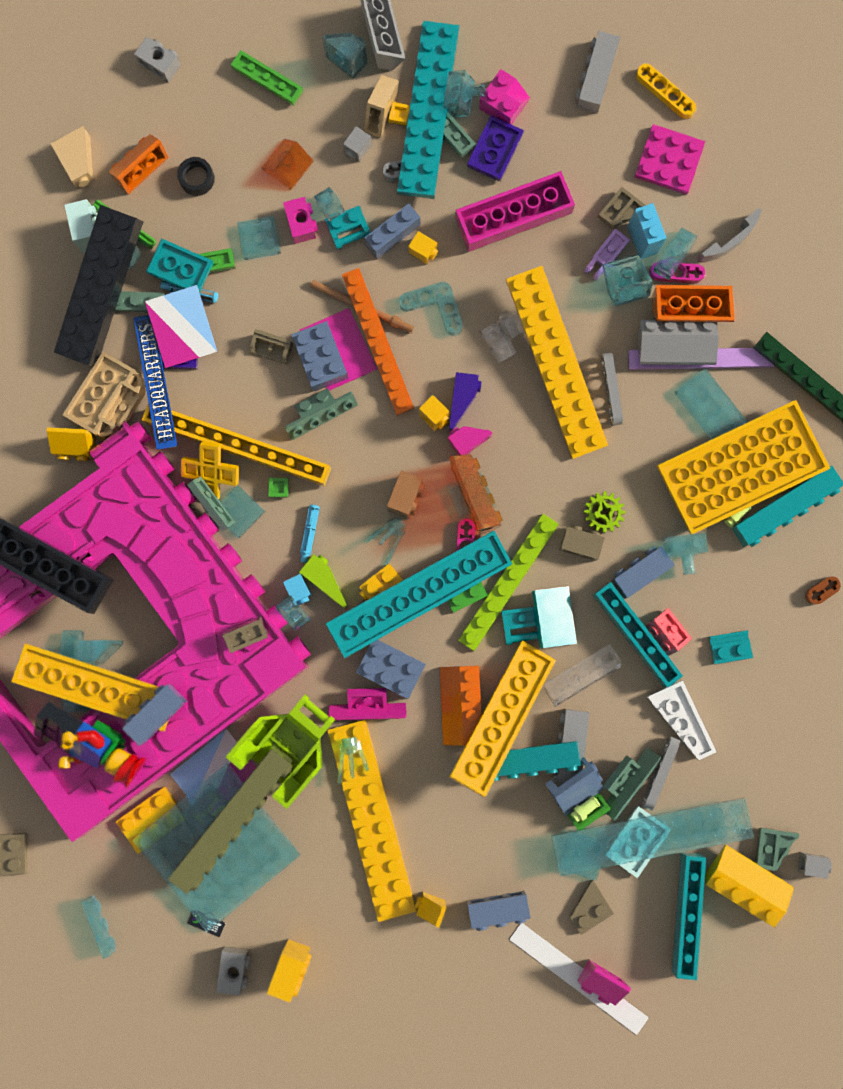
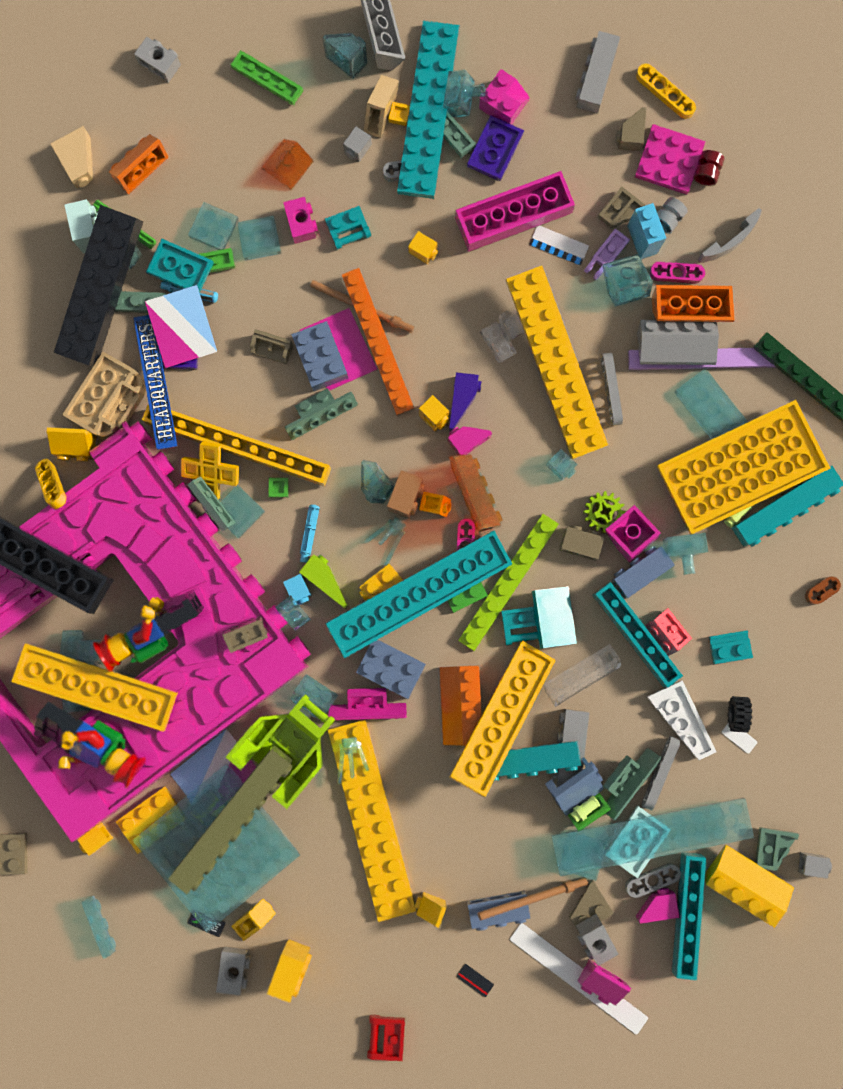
(50, 484): none -> yellow beam
(94, 839): none -> yellow brick
(147, 637): none -> piece
(154, 714): sand blue brick -> none
(190, 163): black tyre -> none
(213, 226): none -> clear light blue plate
(253, 919): none -> yellow slope
(317, 694): none -> clear light blue bracket
(329, 204): clear light blue brick -> none
(375, 482): none -> clear light blue slope
(392, 231): sand blue brick -> none
(392, 1038): none -> red plate
(435, 504): none -> yellow bracket
(441, 299): clear light blue beam -> none
(475, 980): none -> black sticker
(559, 245): none -> white sticker
(562, 465): none -> clear light blue brick
(566, 887): none -> medium nougat bar
(597, 940): none -> light grey brick
(632, 132): none -> dark tan slope
(632, 533): none -> dark pink slope
(658, 907): none -> dark pink slope
(663, 869): none -> light grey beam
(671, 214): none -> light grey wheel
(675, 253): clear light blue plate -> none
(709, 167): none -> dark red wheel
(739, 714): none -> black tyre
(741, 739): none -> white sticker

